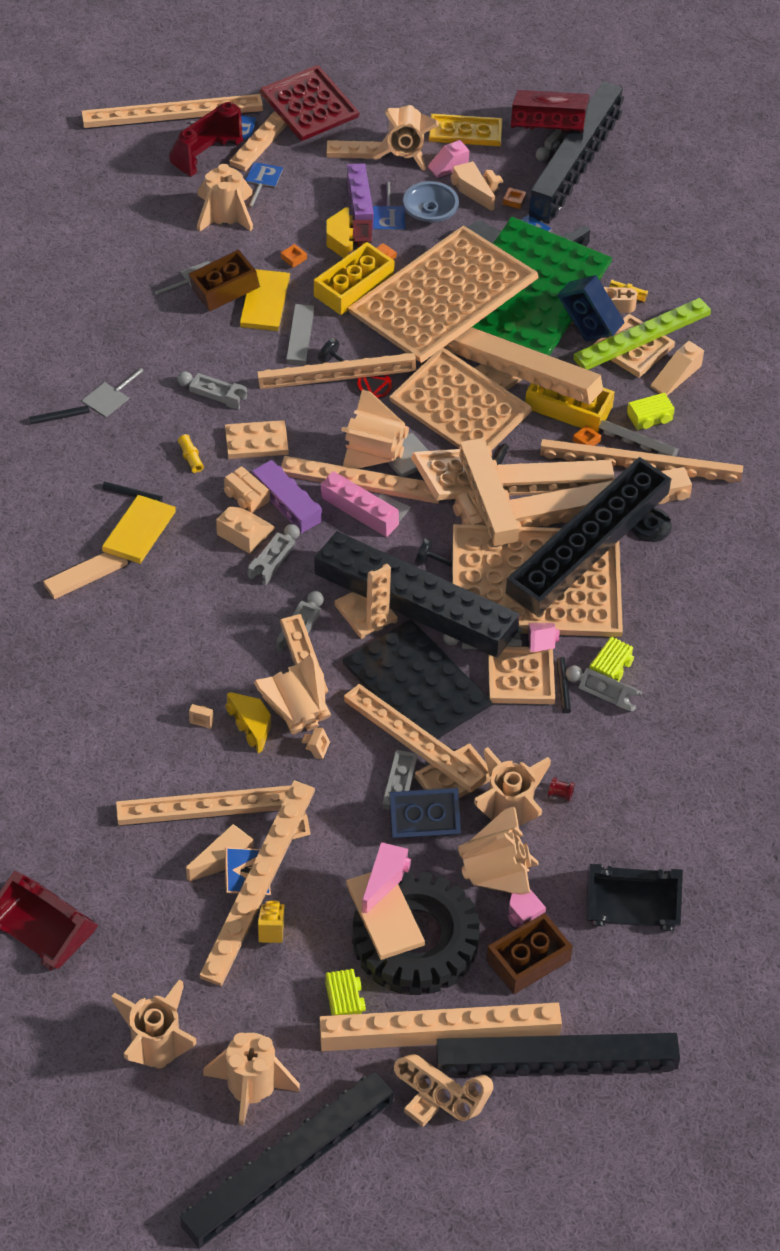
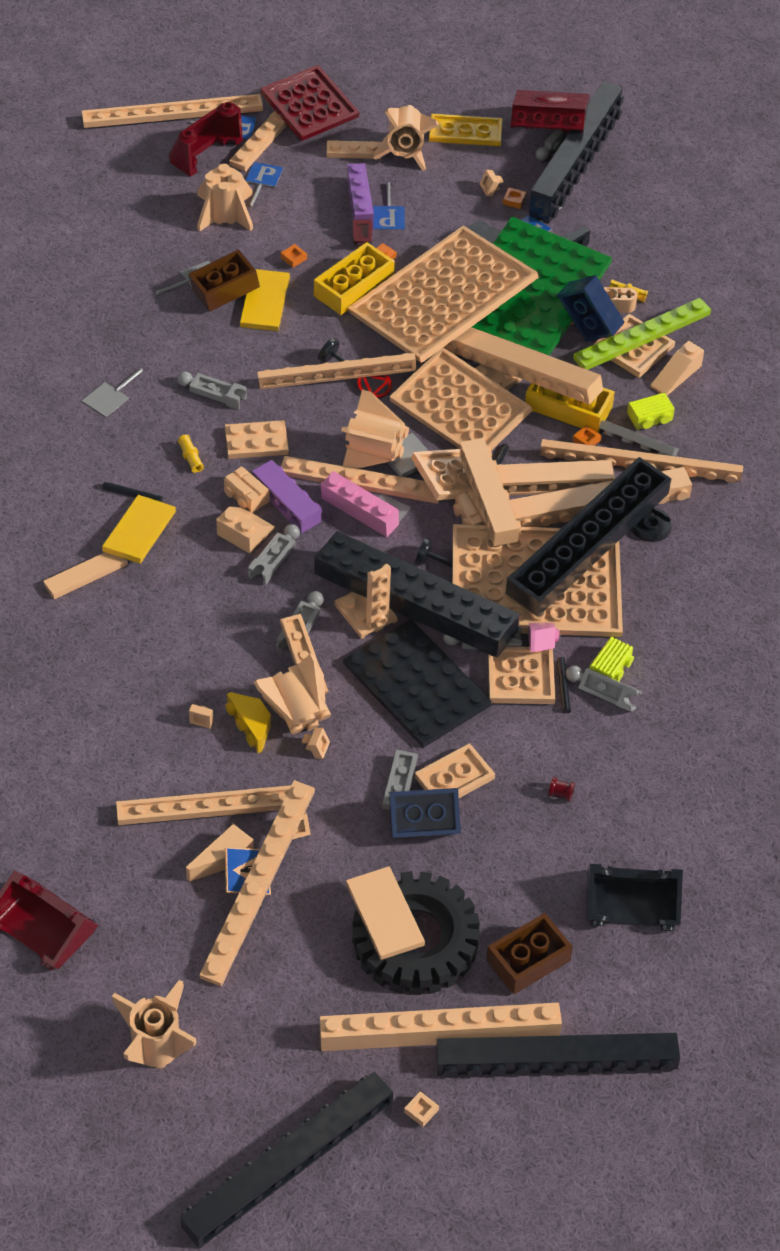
(59, 414): black bar -> none
(251, 1070): light nougat brick -> none
(271, 922): yellow slope -> none
(300, 334): light grey tile -> none
(339, 233): yellow slope -> none
(343, 993): neon yellow brick -> none
(386, 874): bright pink slope -> none
(415, 738): light nougat plate -> none
(430, 201): sand blue dish -> none
(439, 1082): light nougat beam -> none
(449, 156): bright pink slope -> none
(472, 184): light nougat slope -> none
(498, 857): light nougat brick -> none
(511, 787): light nougat brick -> none
(524, 908): bright pink slope -> none

